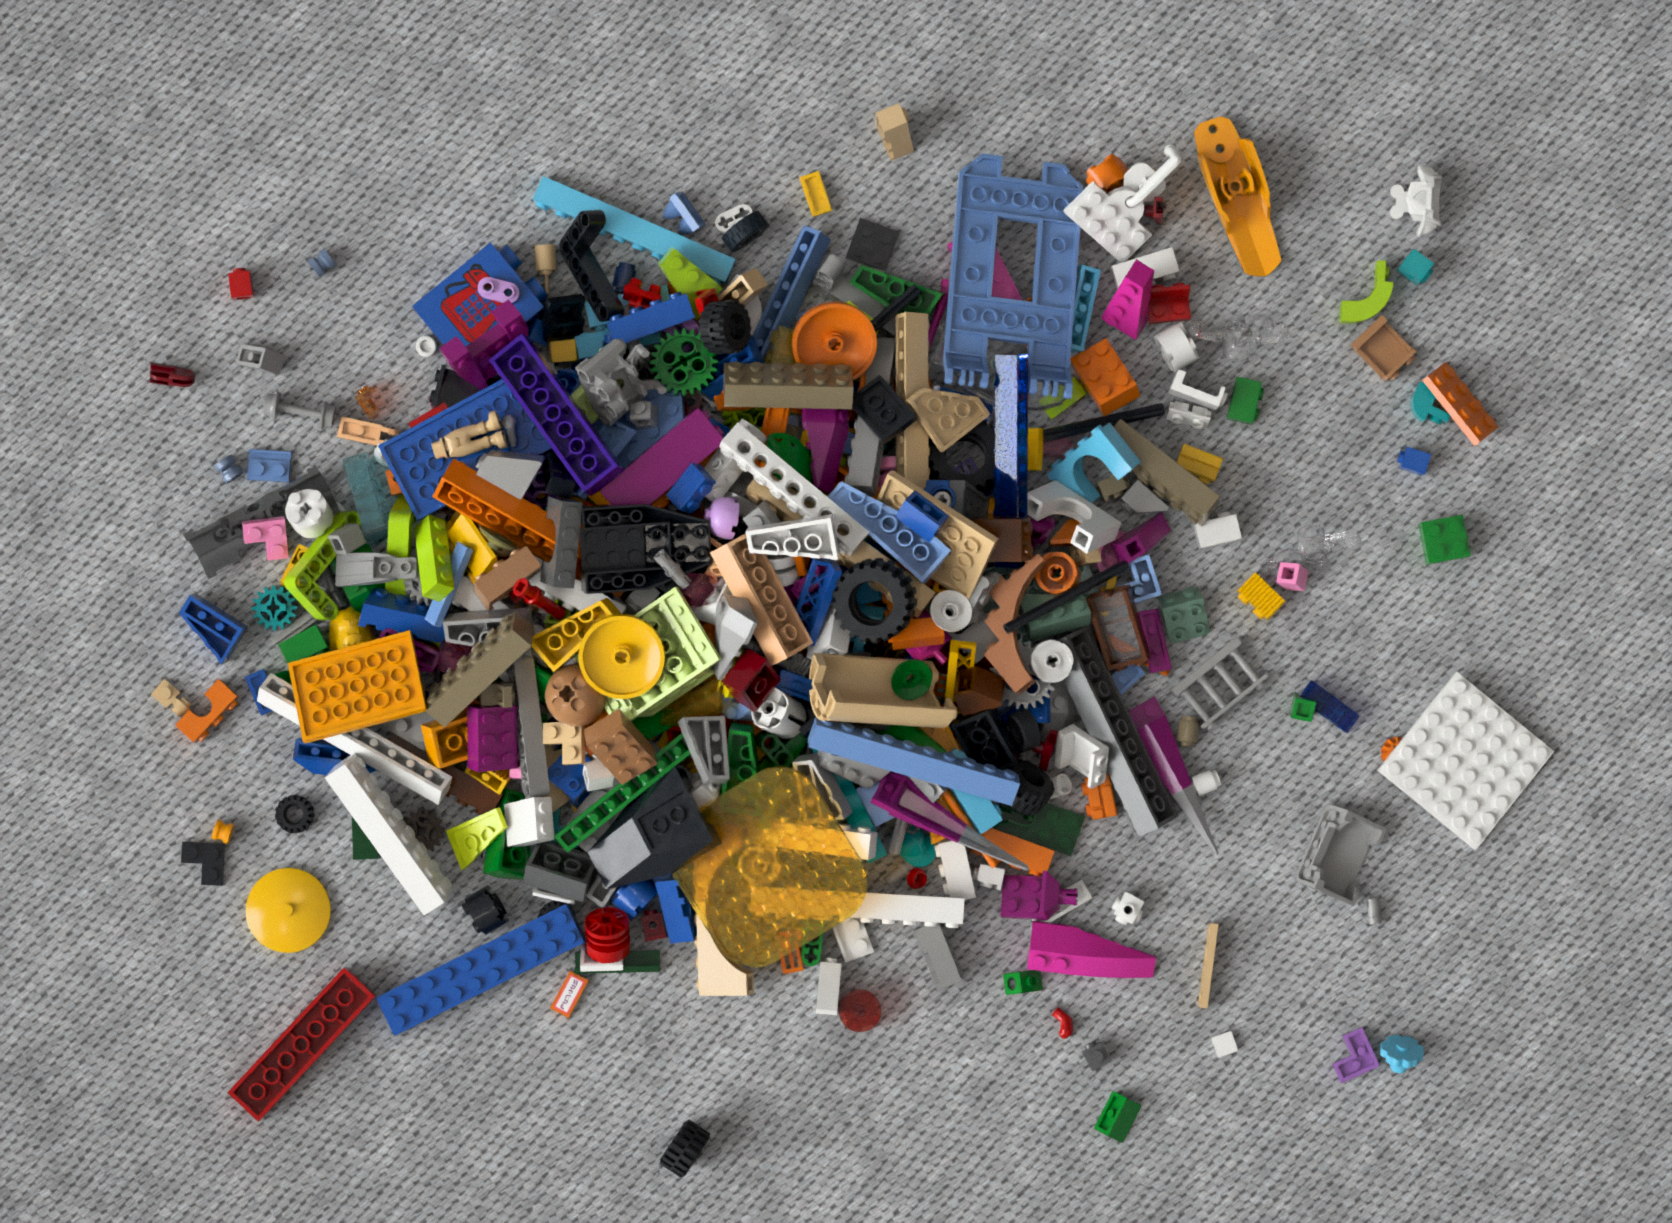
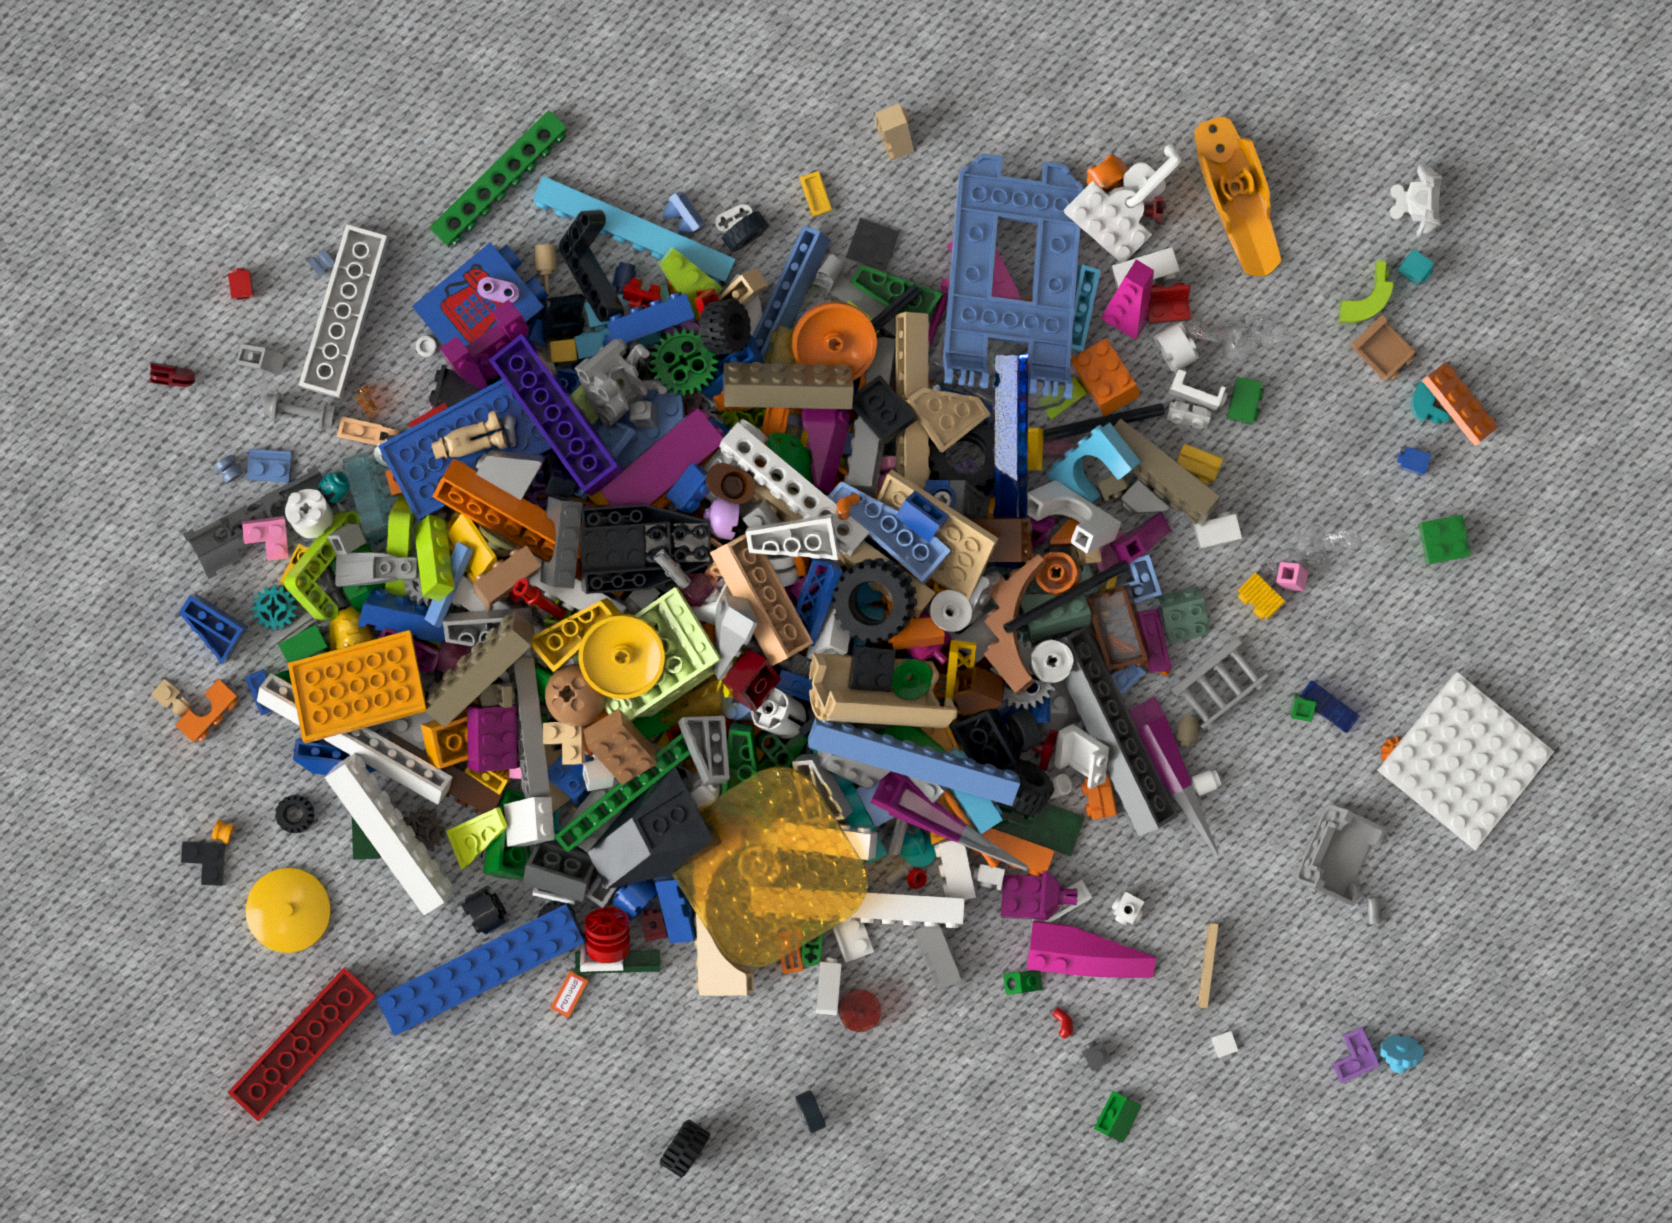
(334, 486): none -> teal head
(344, 311): none -> white brick
(546, 123): none -> green brick
(730, 483): none -> reddish brown piece
(810, 1111): none -> black wheel
(844, 505): none -> orange arm
(871, 668): none -> black plate

